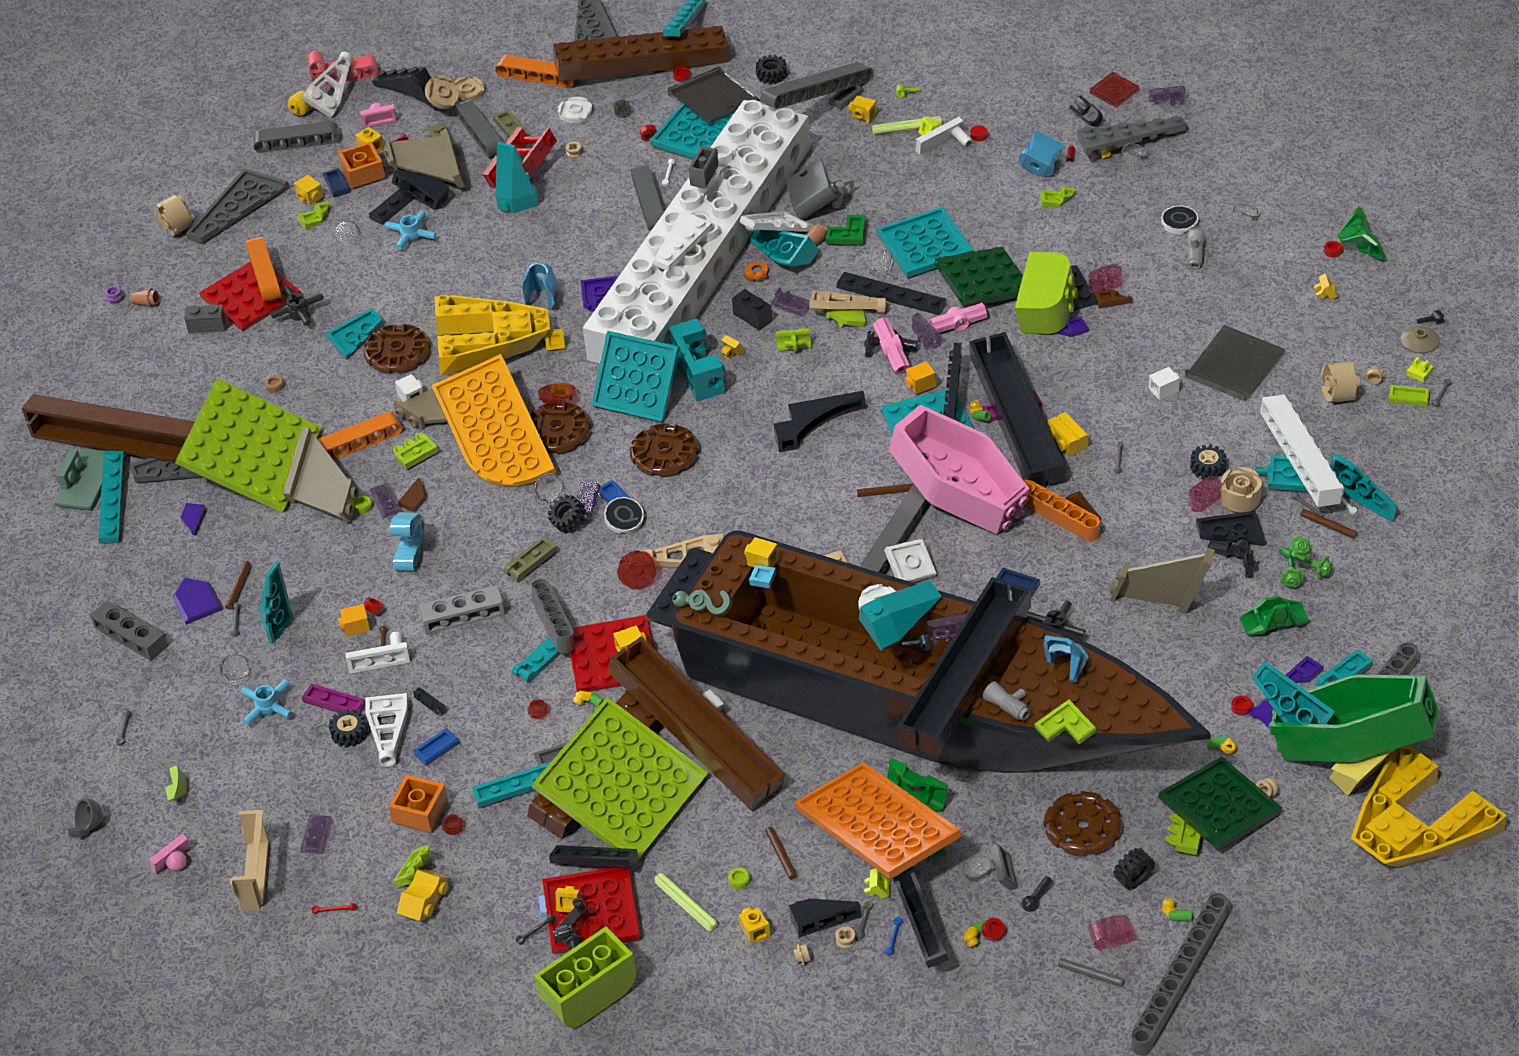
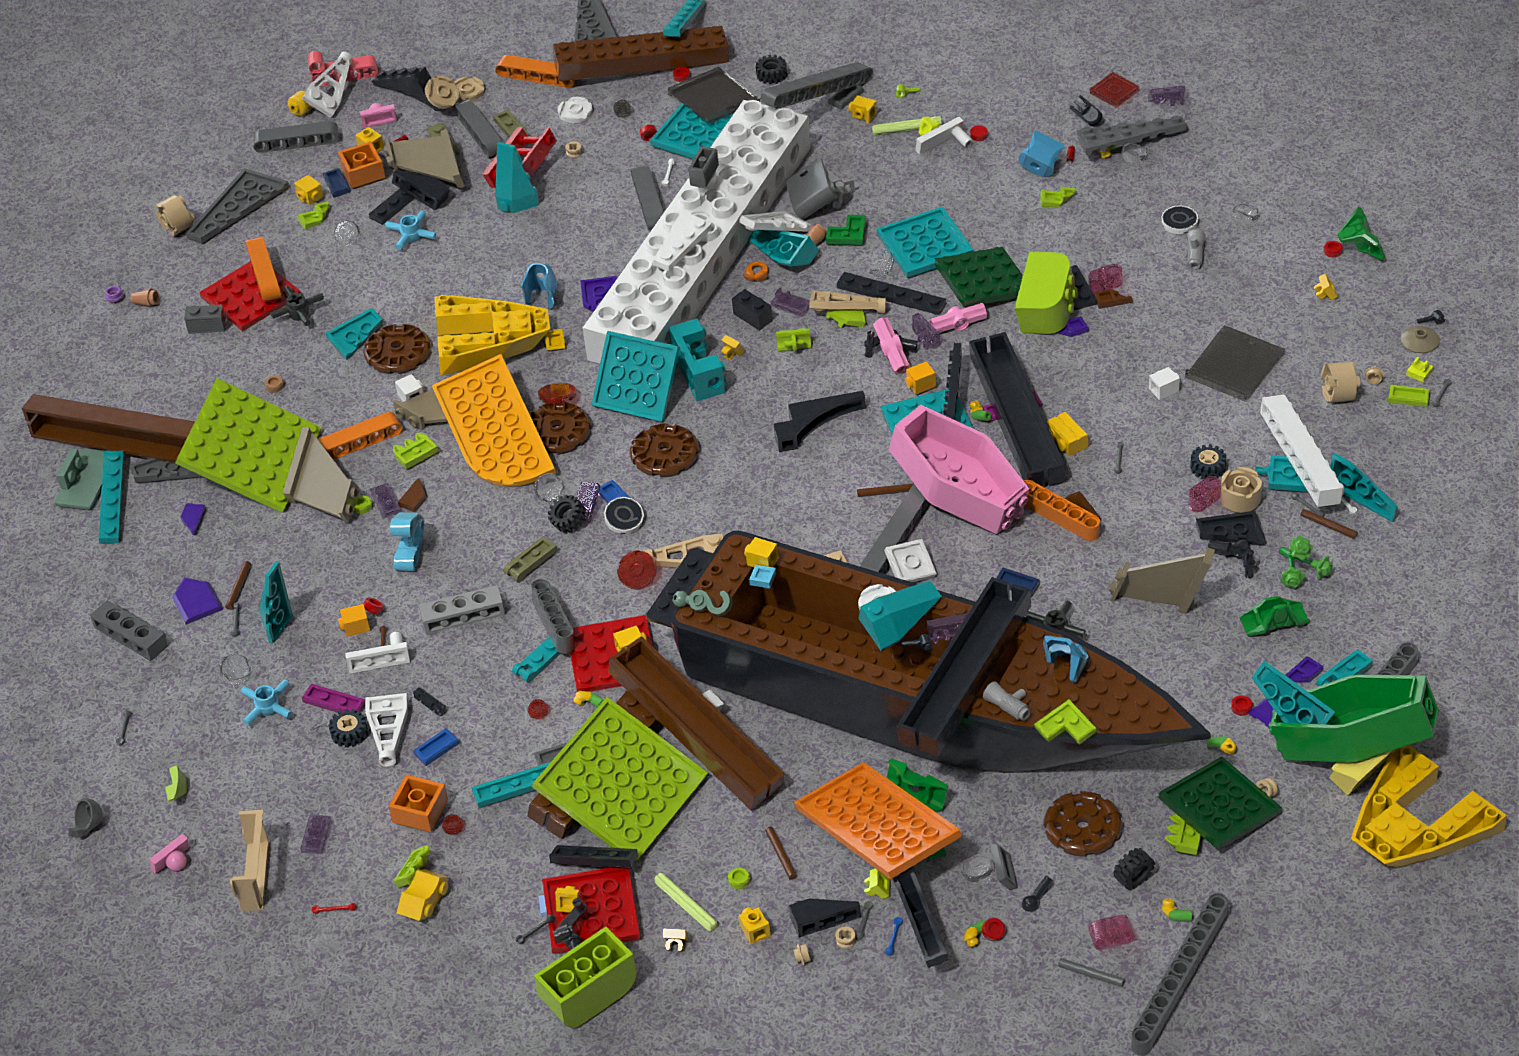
(675, 935): none -> tile

